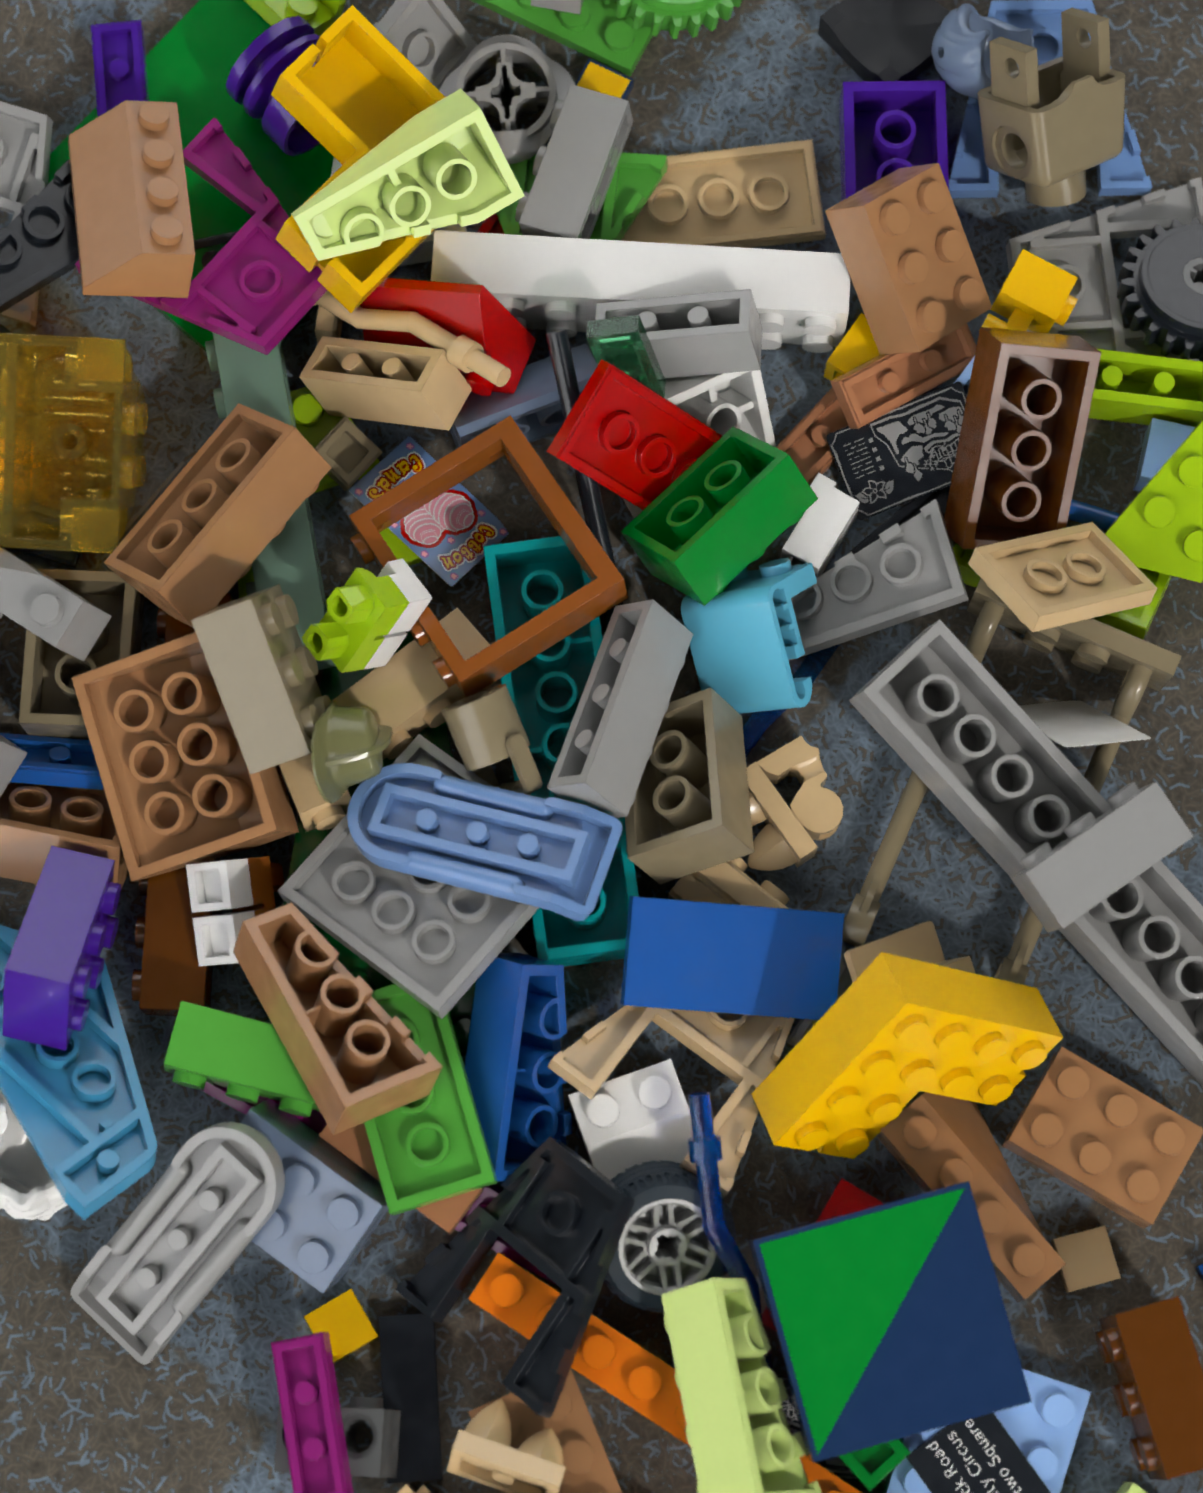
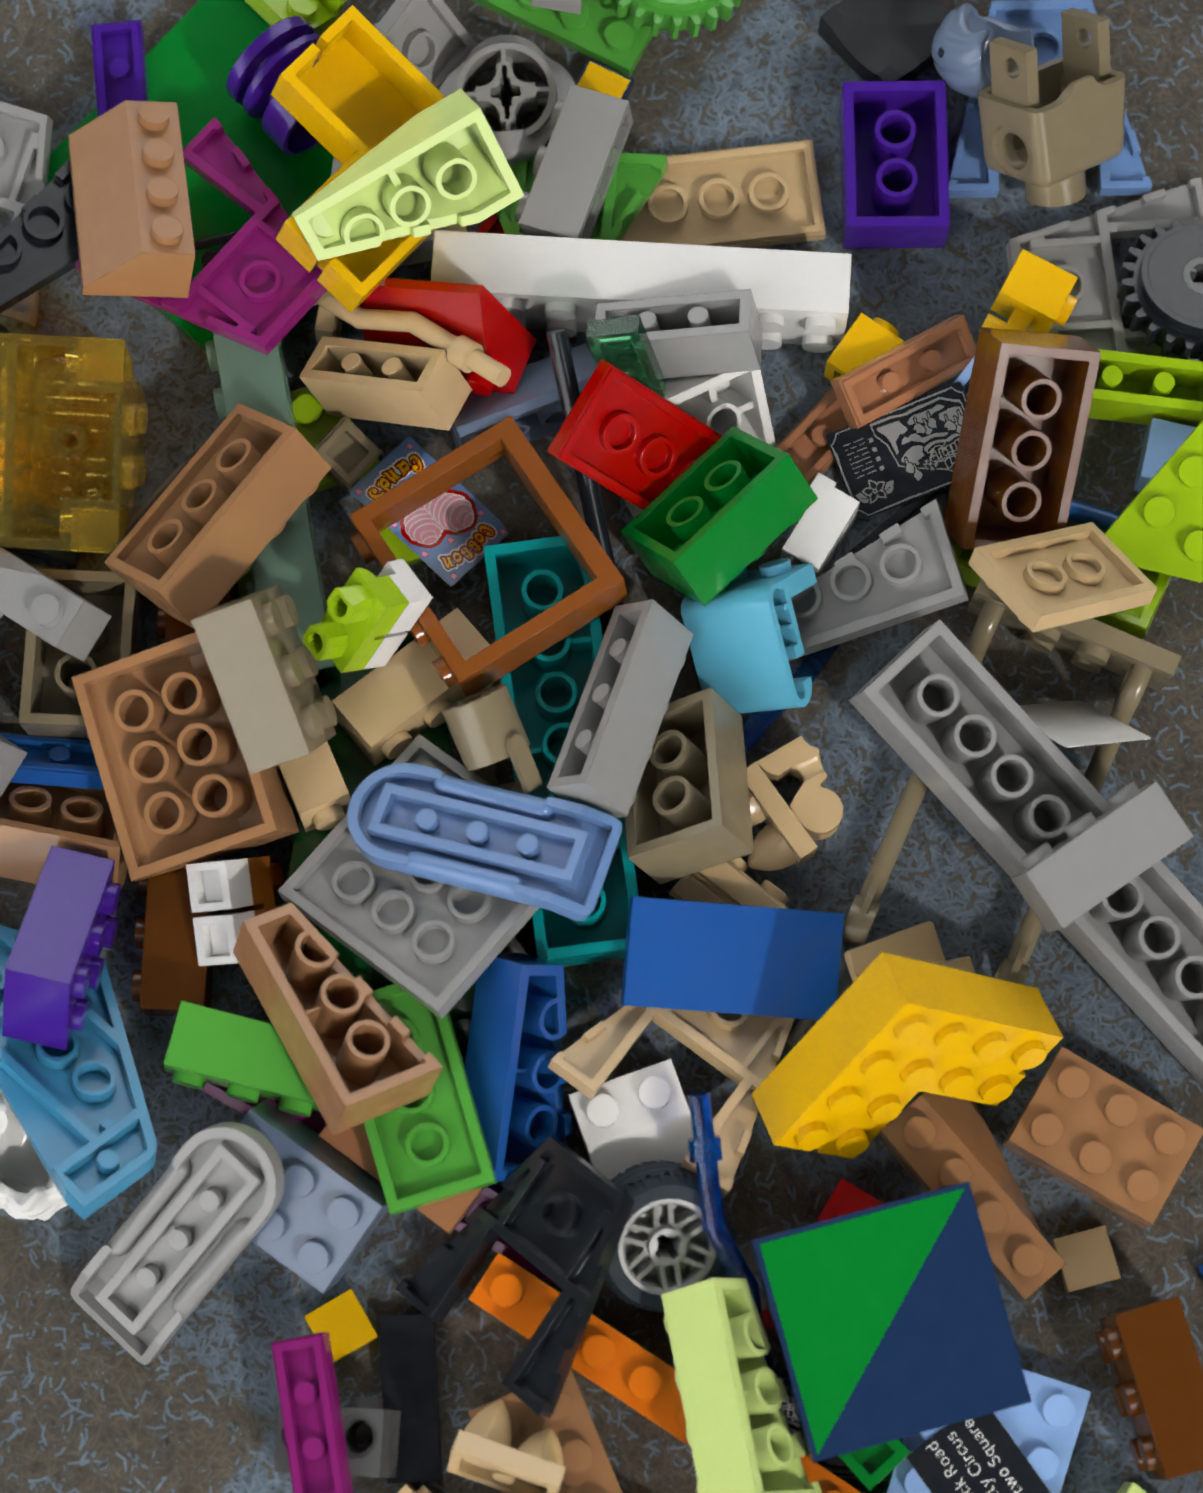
(346, 749): olive piece -> none
(909, 259): medium nougat brick -> none

